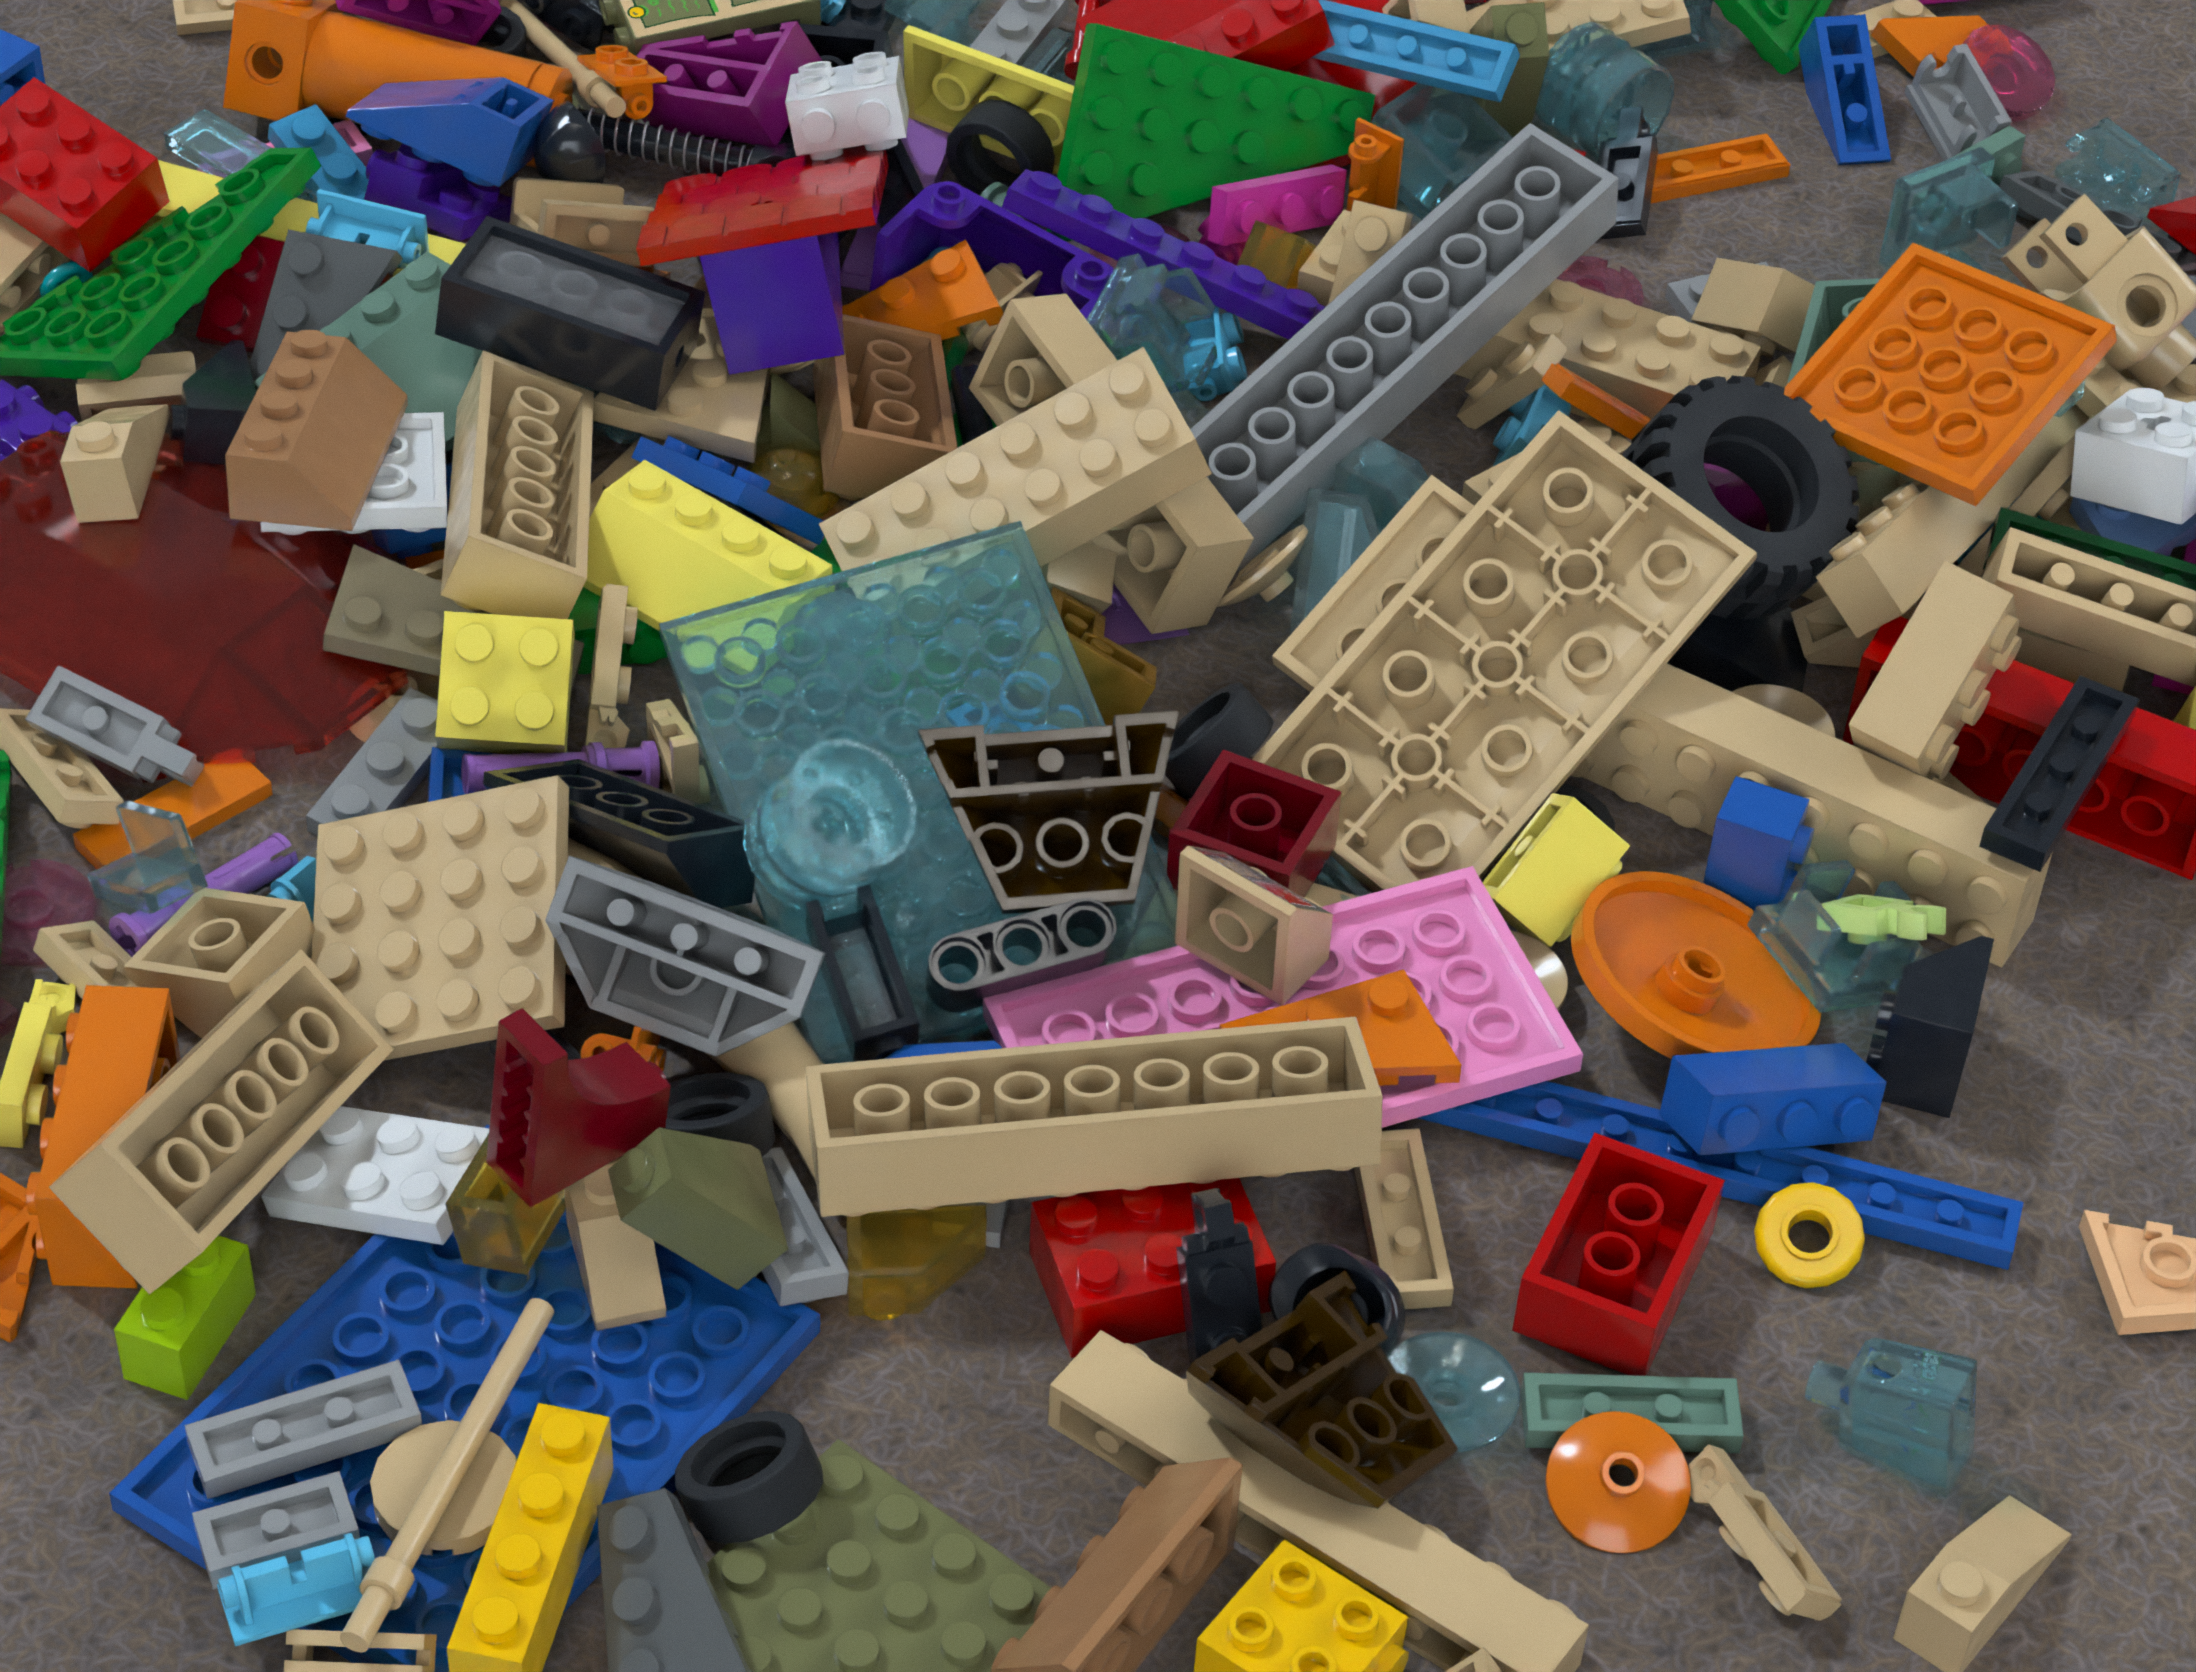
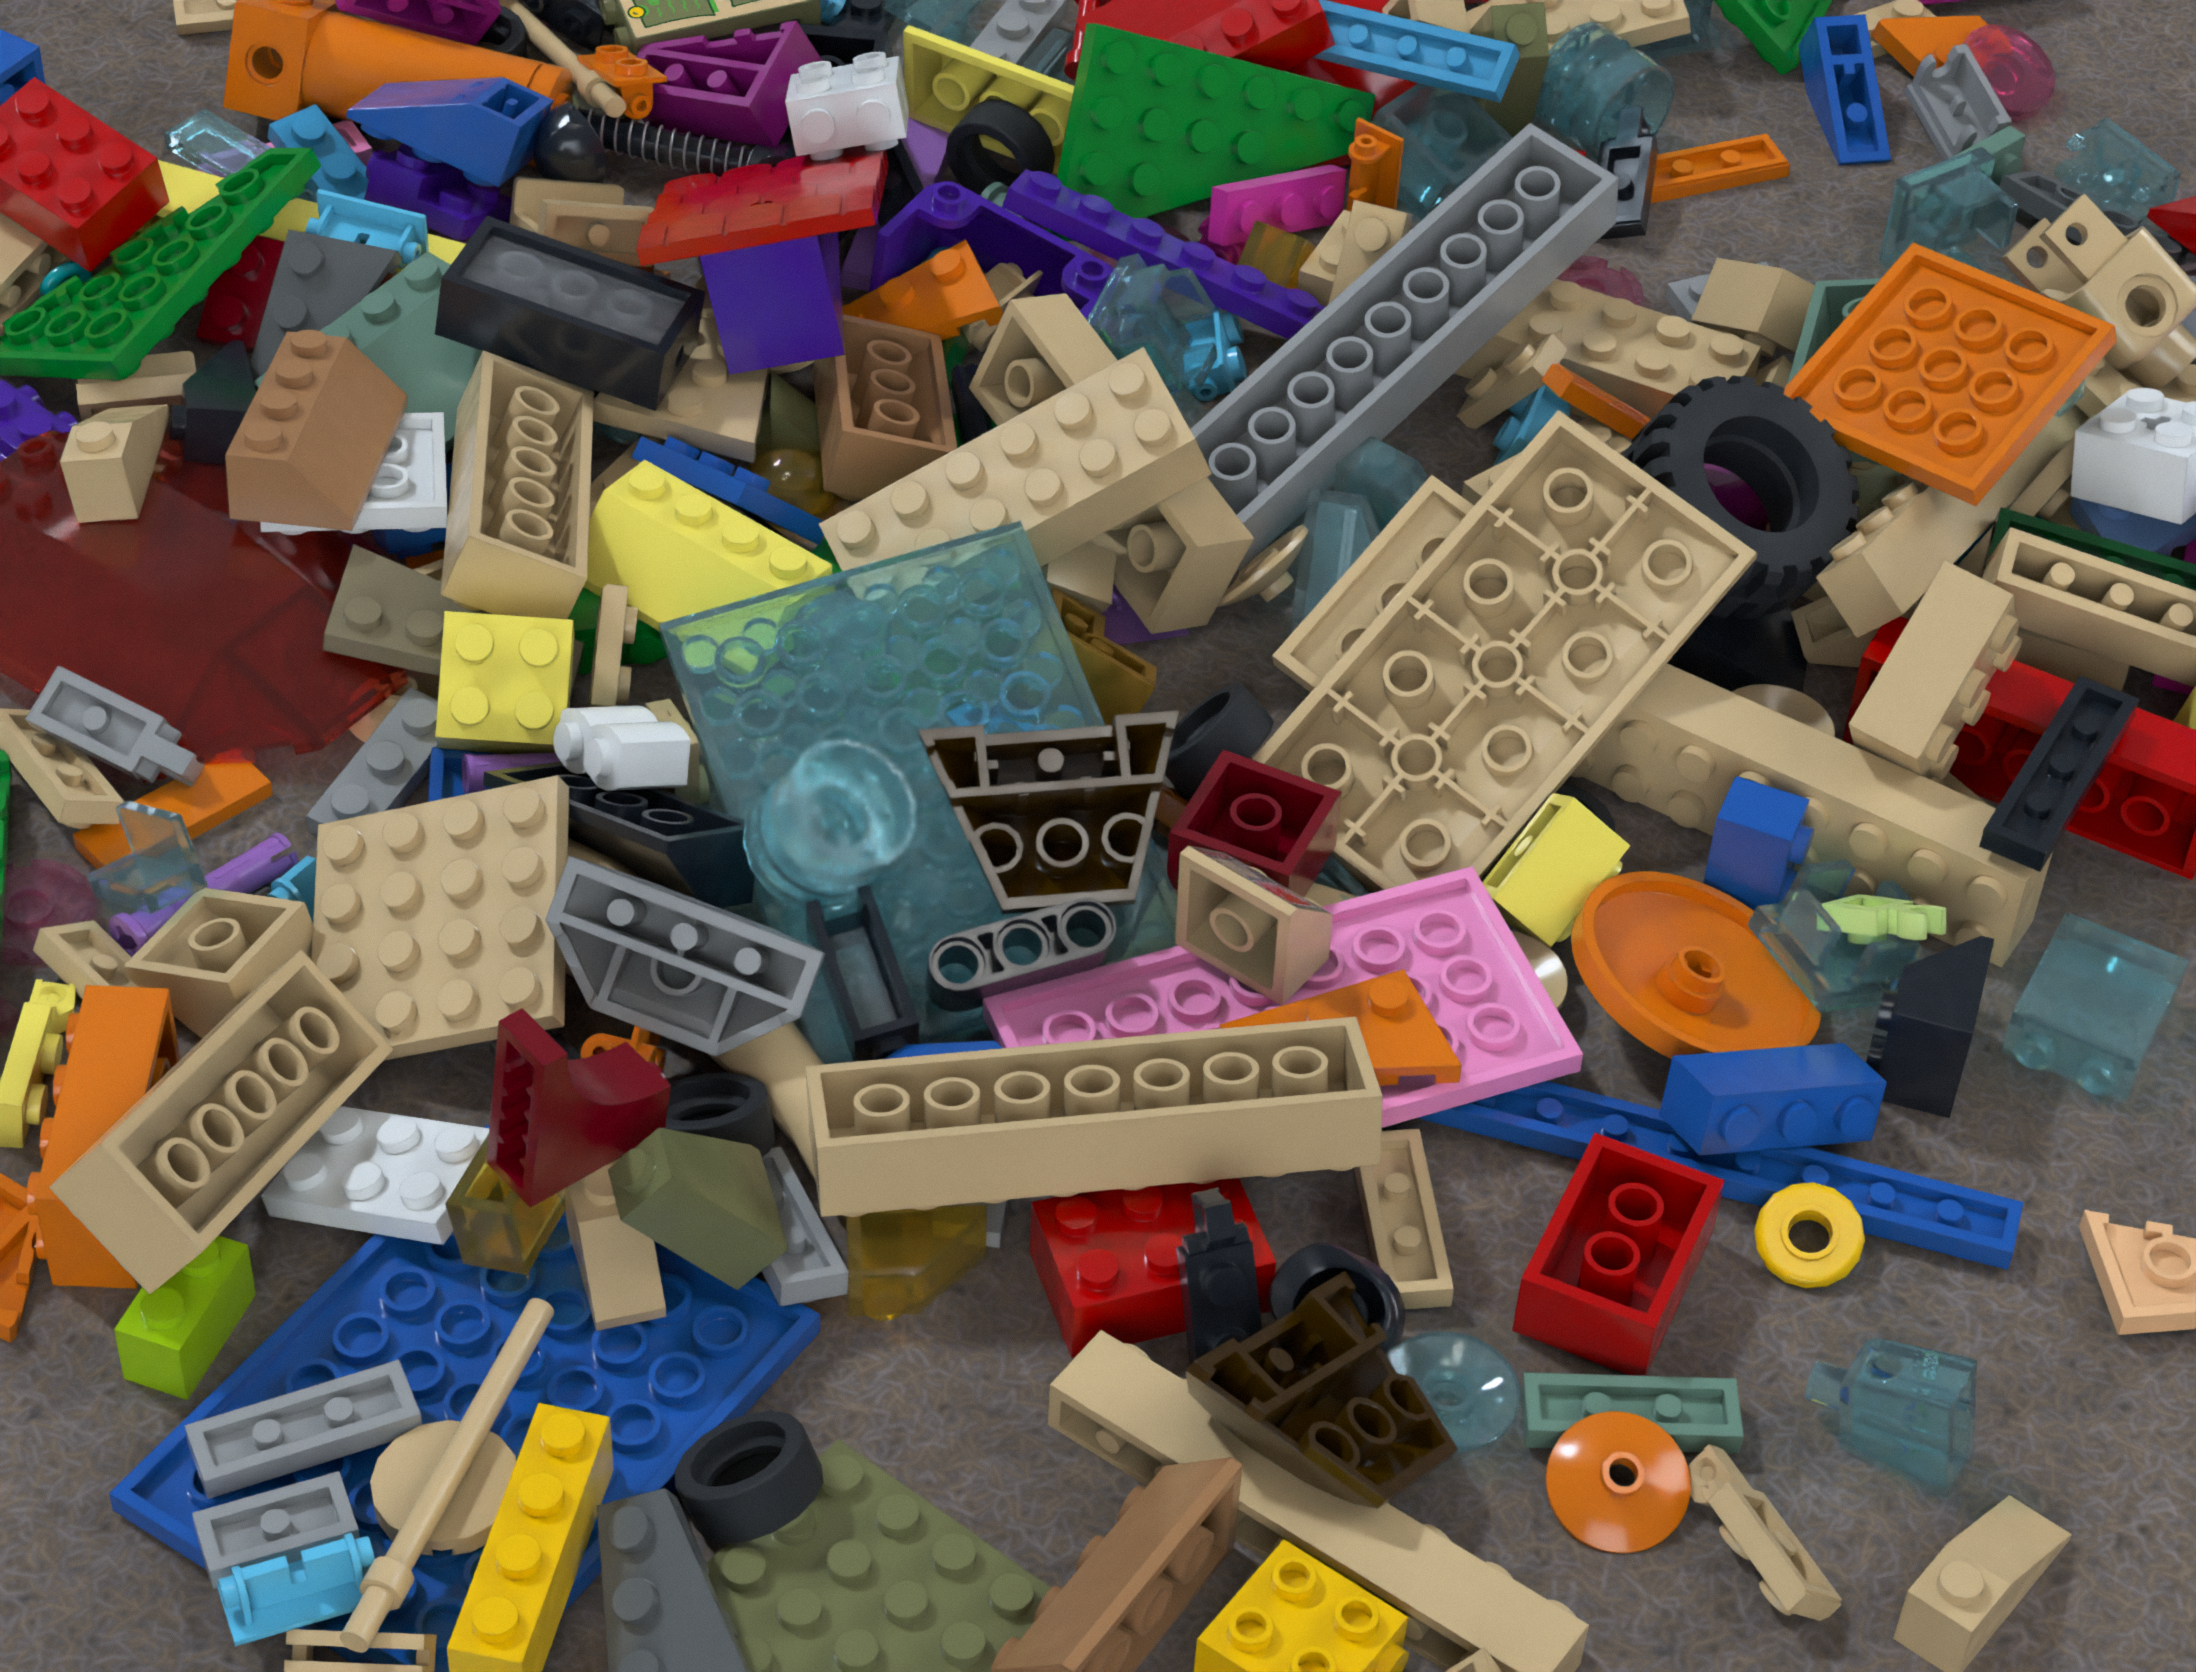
(623, 747): none -> white brick
(2094, 1006): none -> clear light blue panel

